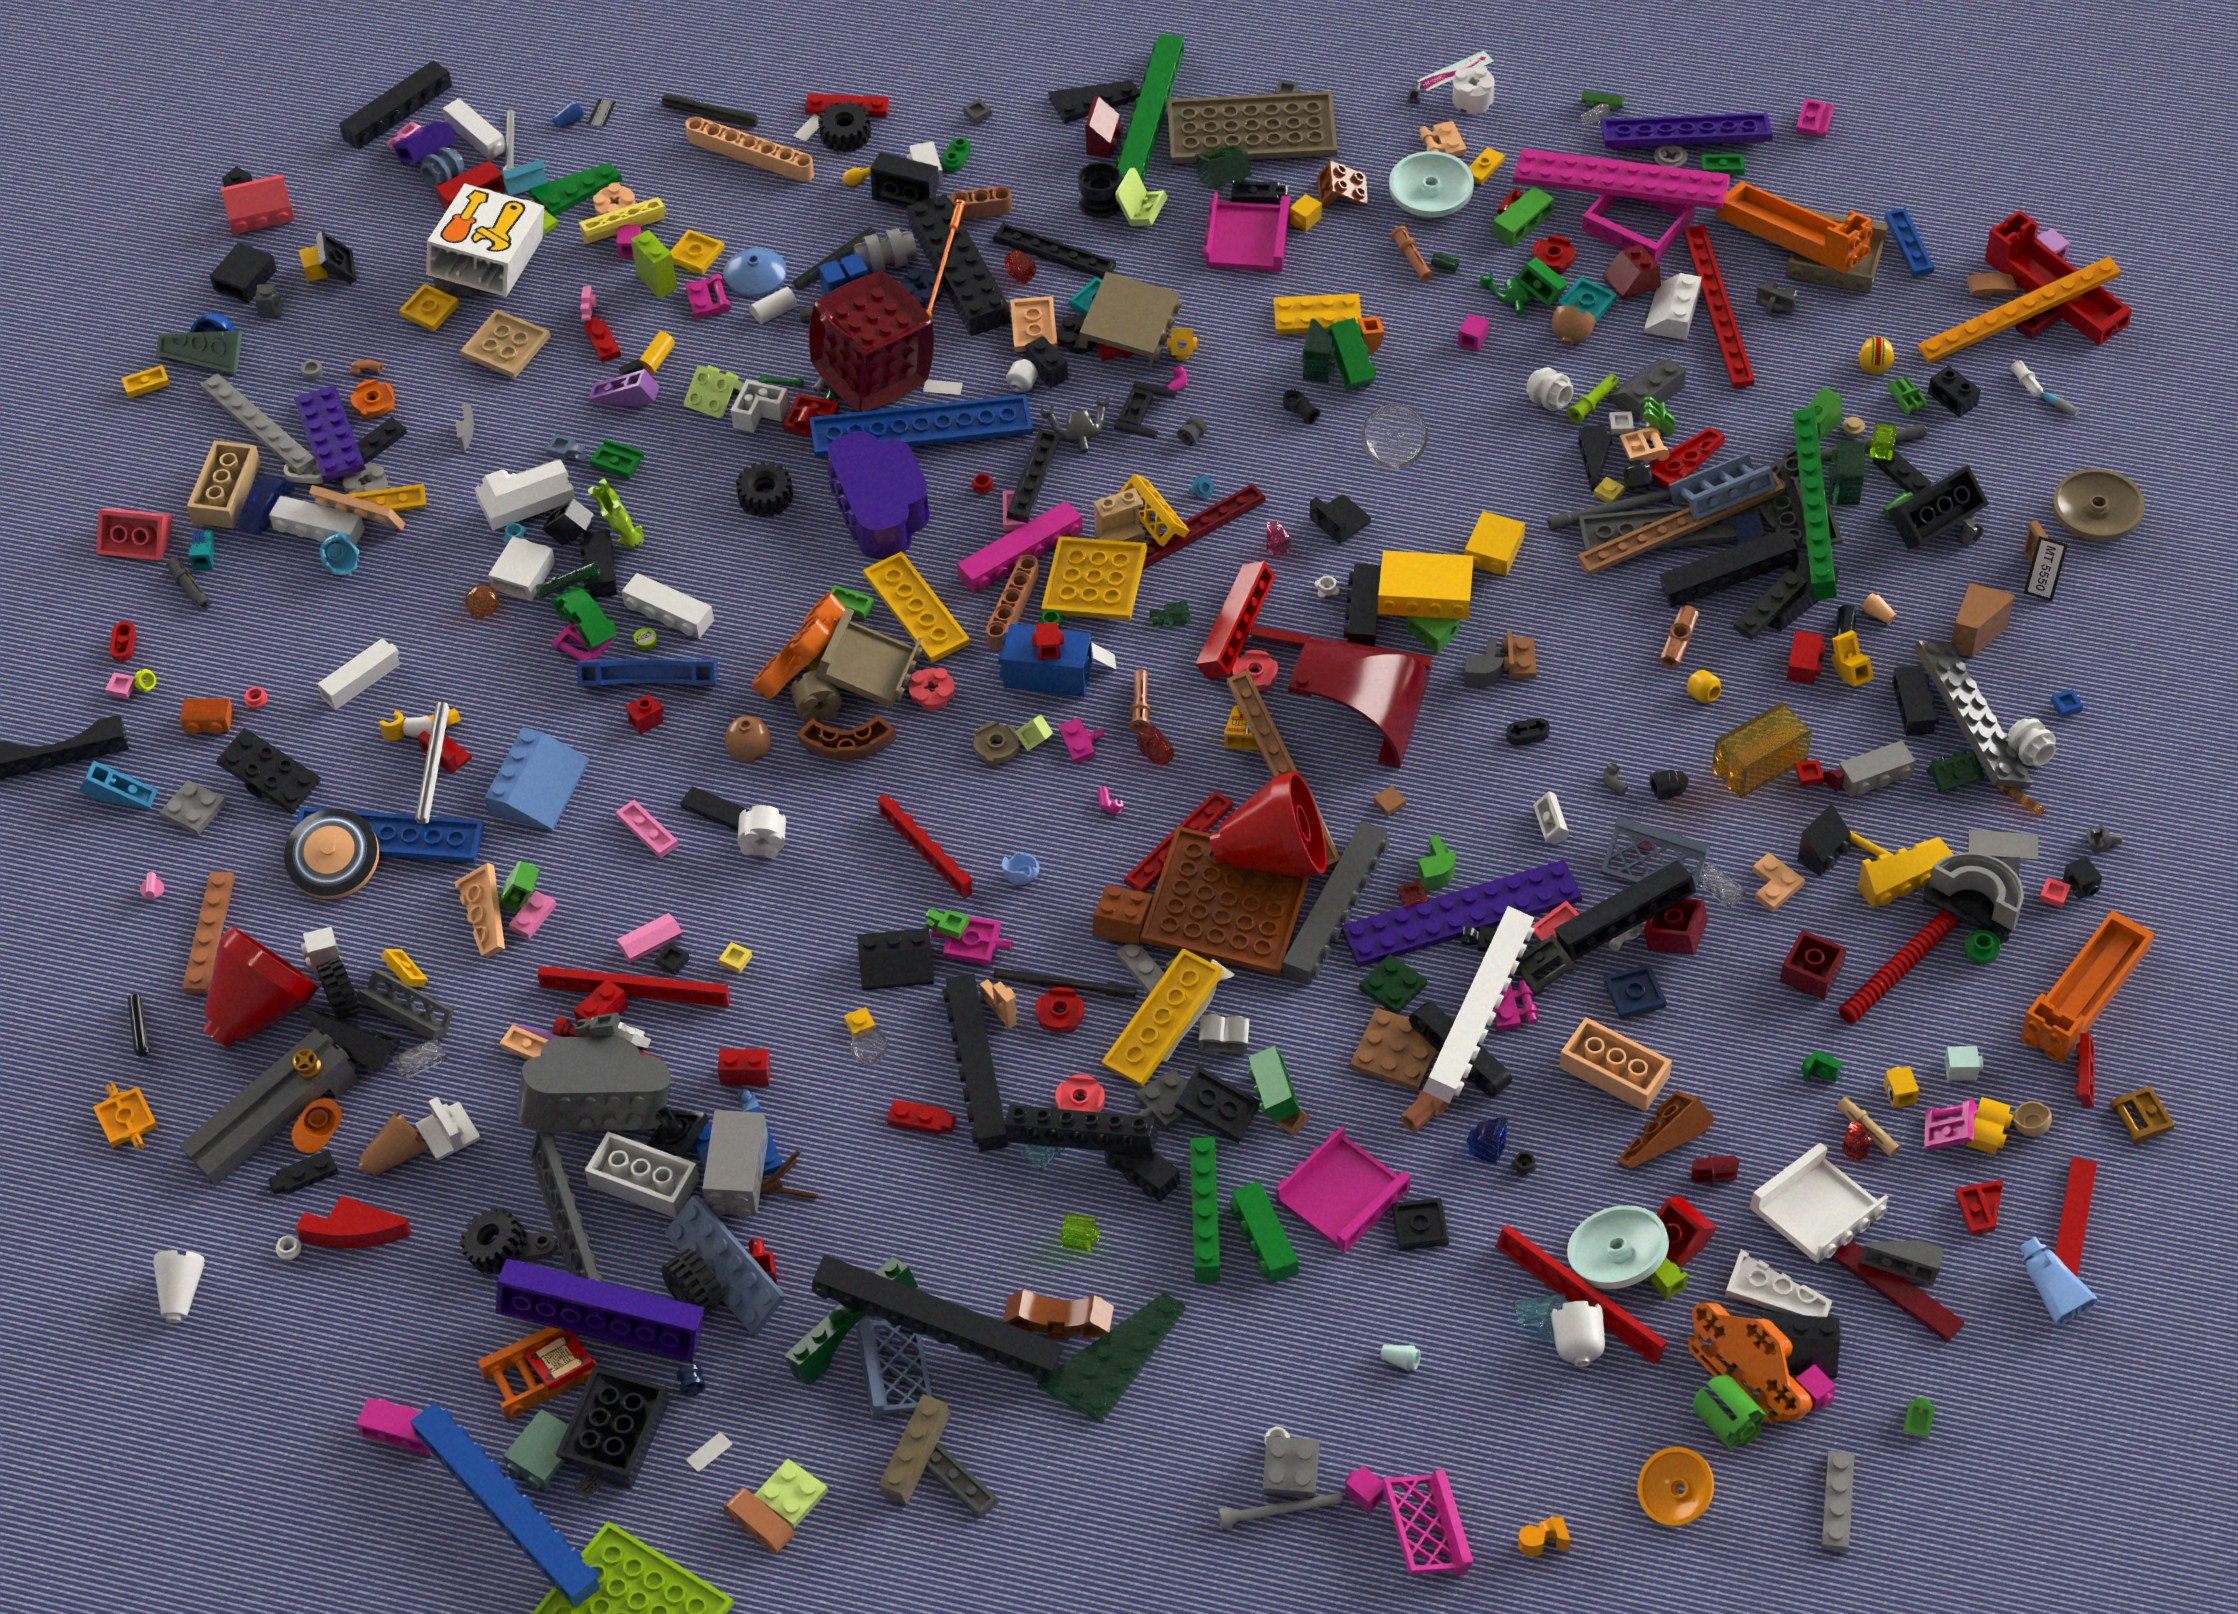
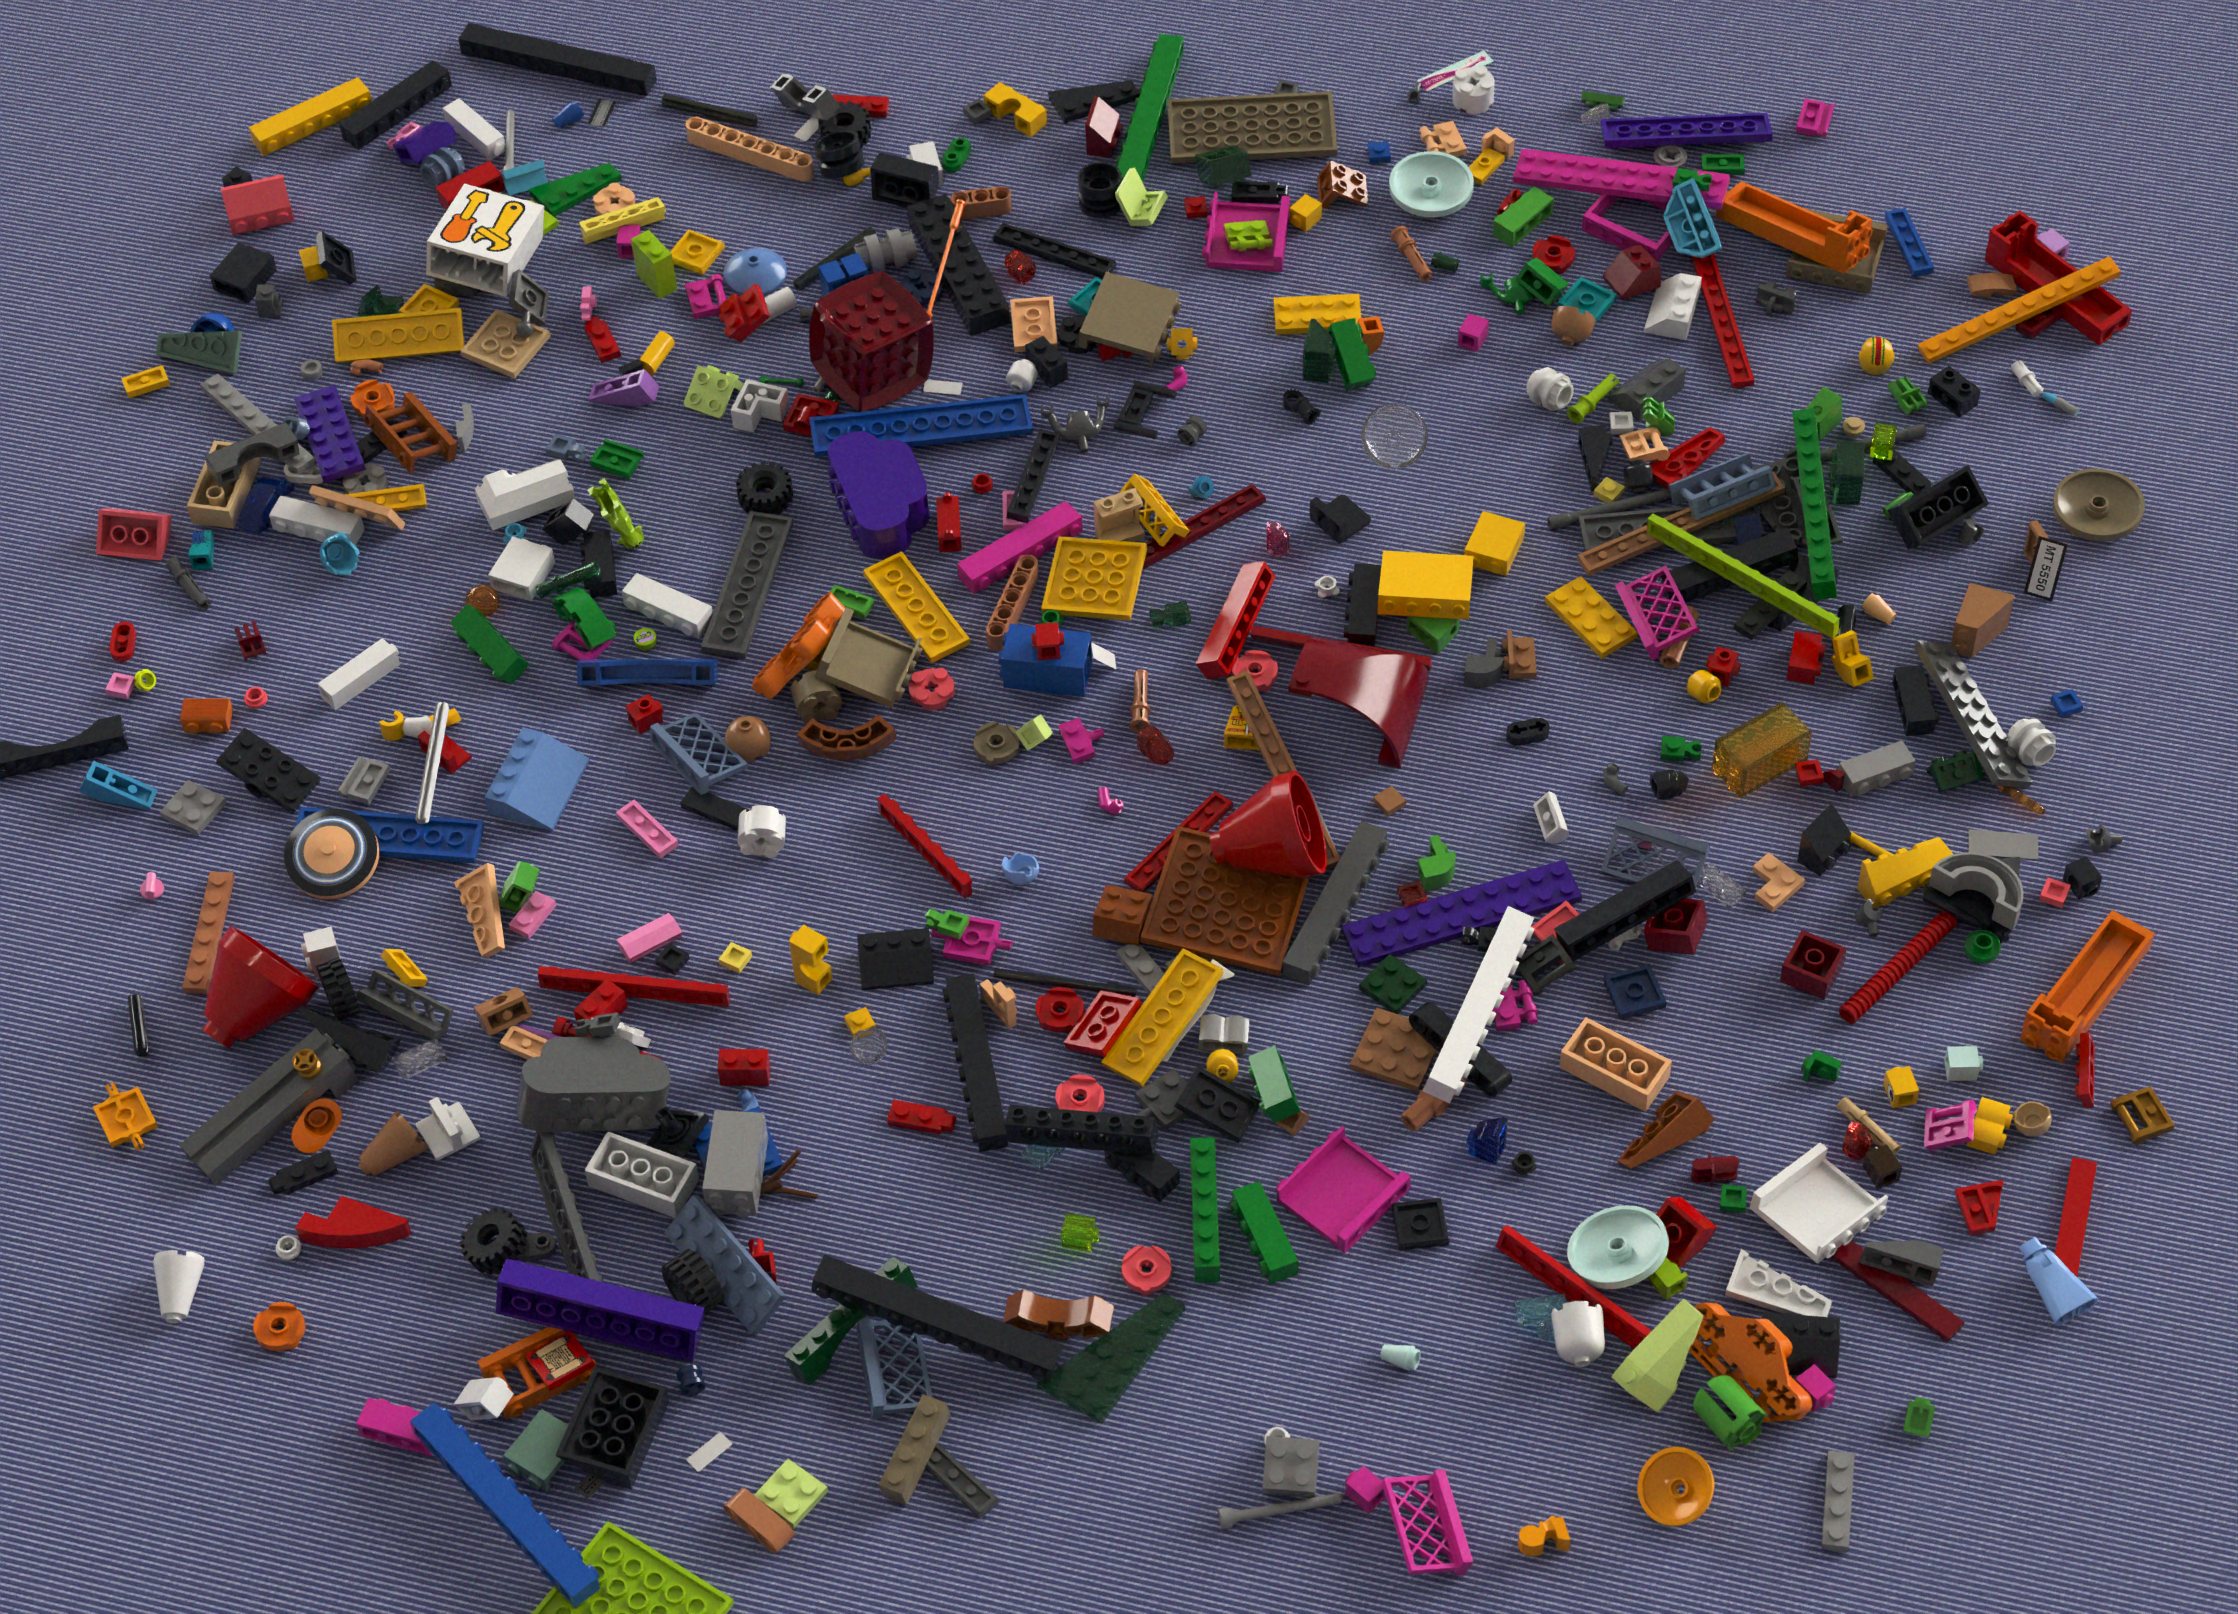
(252, 644): none -> dark red arm
(274, 443): none -> dark grey arch
(282, 1339): none -> orange plate
(298, 426): none -> sand blue plate
(310, 116): none -> yellow brick
(364, 780): none -> light grey plate
(375, 304): none -> clear green slope
(398, 335): none -> yellow plate
(421, 419): none -> dark orange fence
(484, 1398): none -> white brick
(489, 644): none -> green brick
(503, 1011): none -> medium nougat brick
(530, 301): none -> dark grey plate
(557, 59): none -> black brick
(682, 758): none -> sand blue fence
(744, 313): none -> red plate
(747, 585): none -> dark grey plate
(794, 95): none -> dark grey arch
(807, 952): none -> yellow arch
(839, 154): none -> black wheel
(948, 523): none -> red brick
(1028, 115): none -> yellow arch
(1102, 1023): none -> red plate
(1146, 1282): none -> coral plate
(1195, 207): none -> red plate
(1223, 1065): none -> yellow head
(1247, 235): none -> lime plate
(1379, 152): none -> blue plate
(1499, 141): none -> light nougat bracket
(1591, 617): none -> yellow plate
(1642, 622): none -> dark pink fence
(1656, 1363): none -> yellowish green wedge
(1675, 749): none -> green plate
(1691, 222): none -> medium azure wedge
(1702, 181): none -> green plate
(1723, 665): none -> red brick
(1733, 1198): none -> green plate
(1743, 576): none -> lime plate
(1868, 917): none -> dark grey piece
(1882, 1166): none -> dark brown brick

